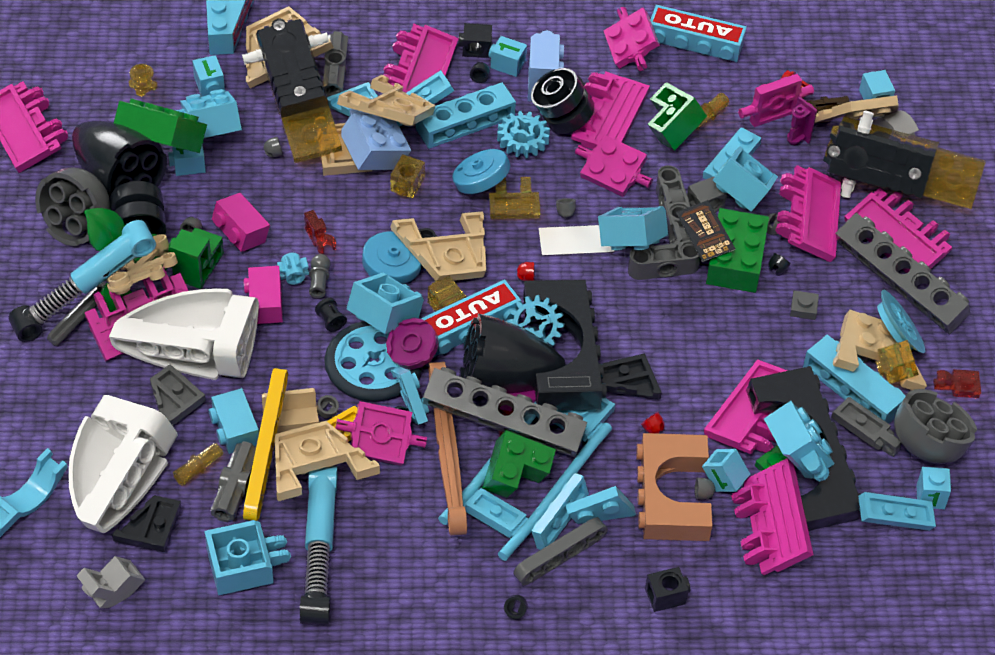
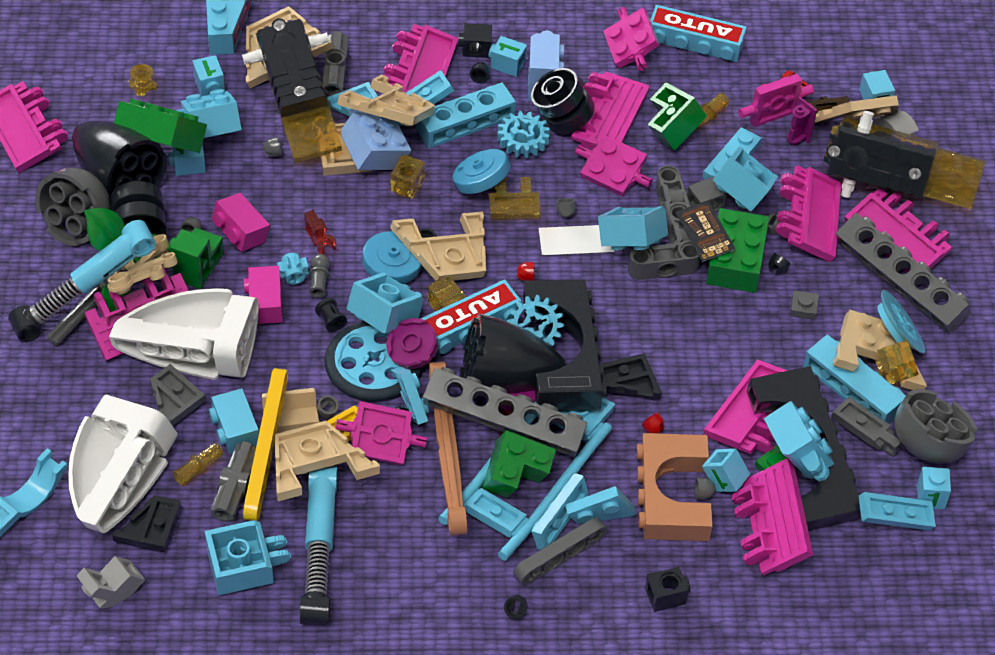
(961, 382): clear red plate -> none

